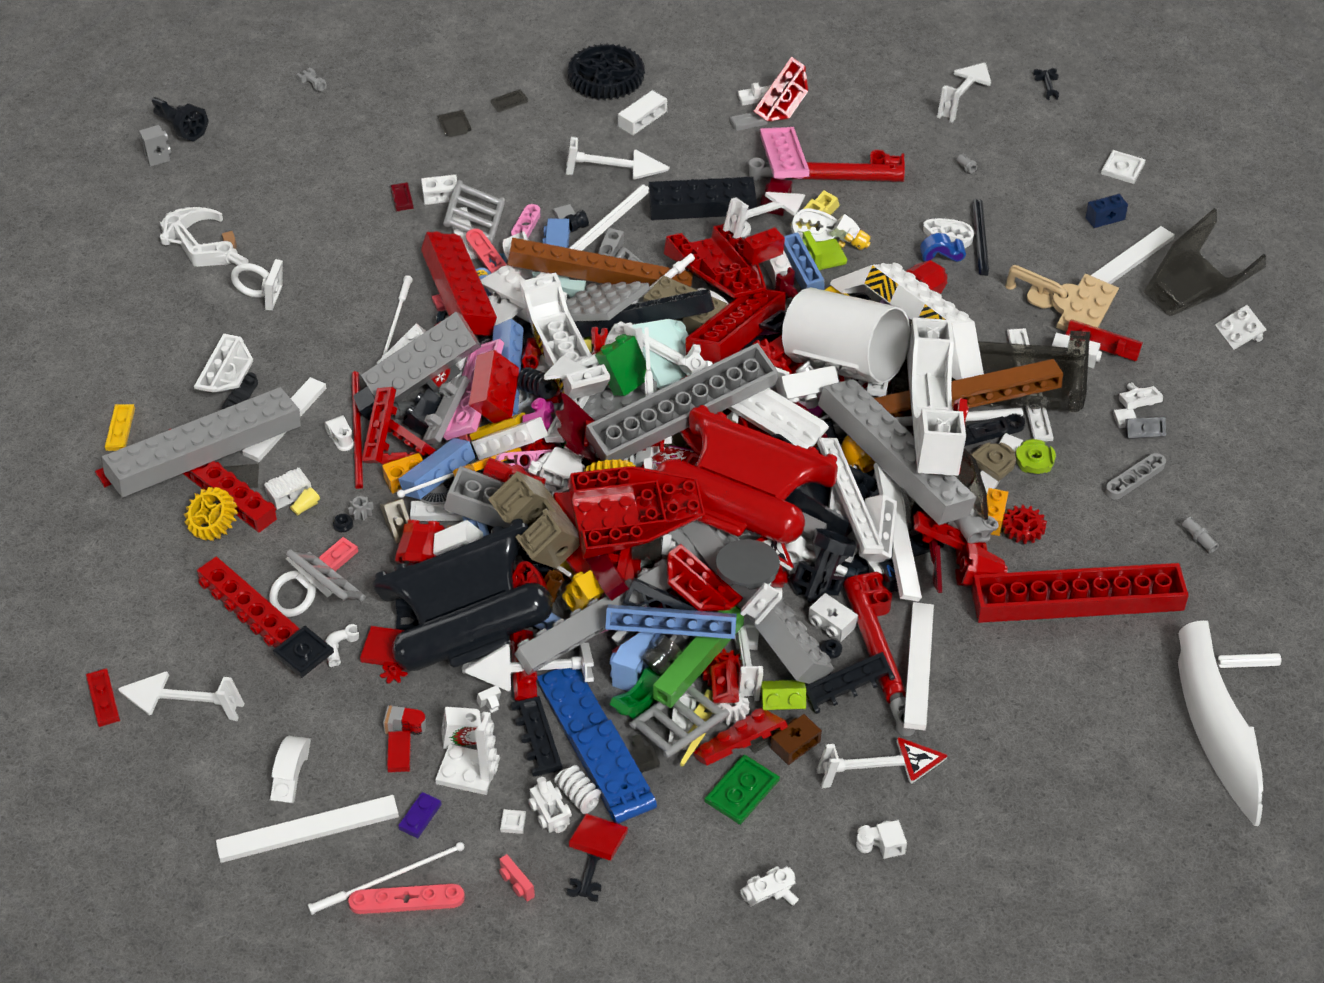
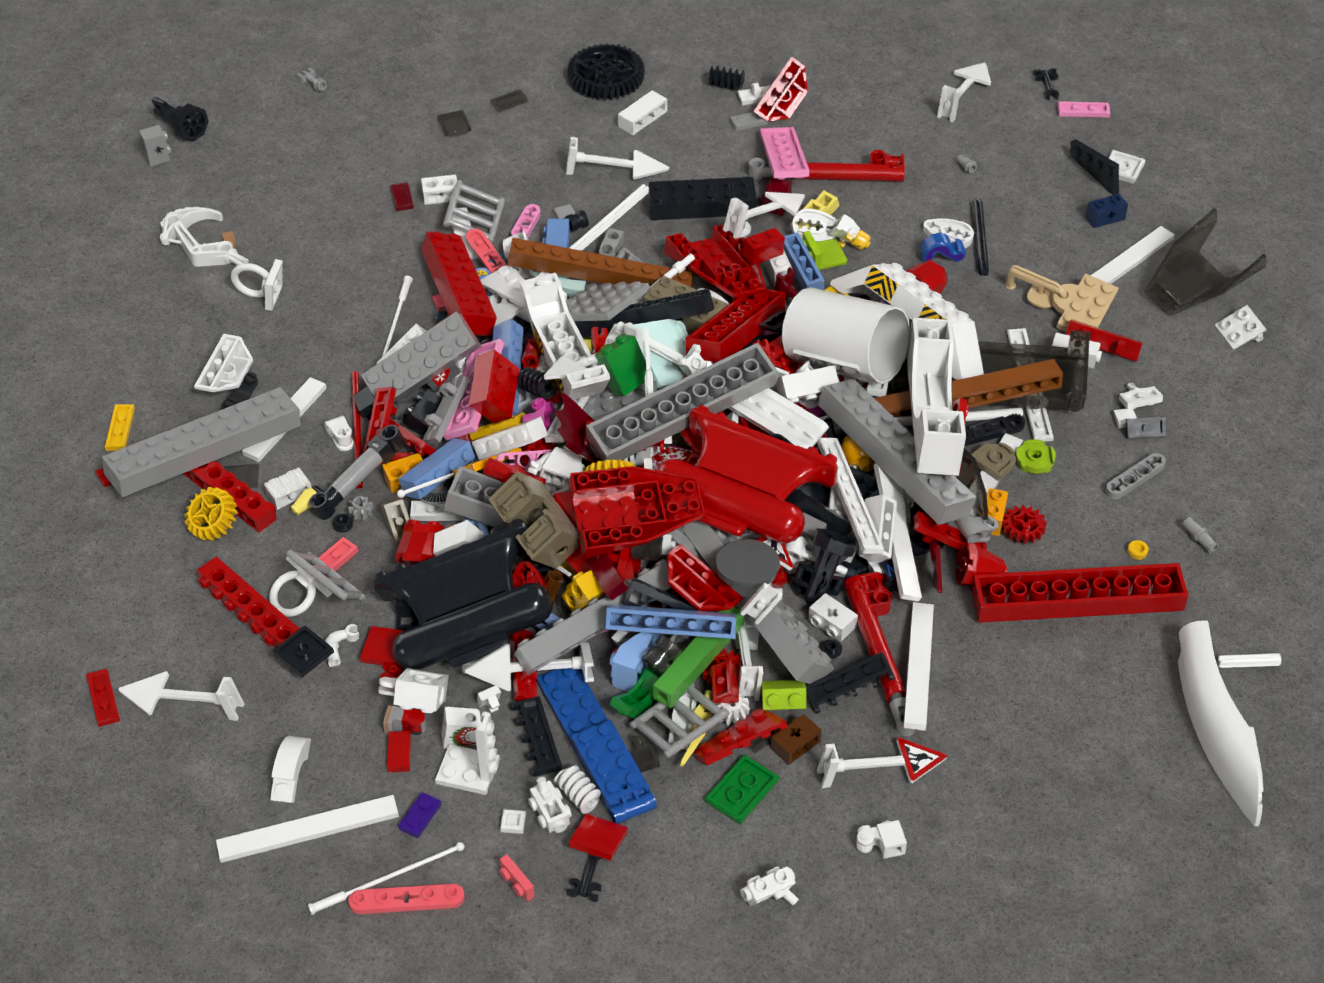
(378, 451): none -> piece
(416, 689): none -> white brick
(726, 78): none -> black piece
(1083, 109): none -> bright pink tile
(1097, 165): none -> black wing
(1137, 549): none -> yellow tile

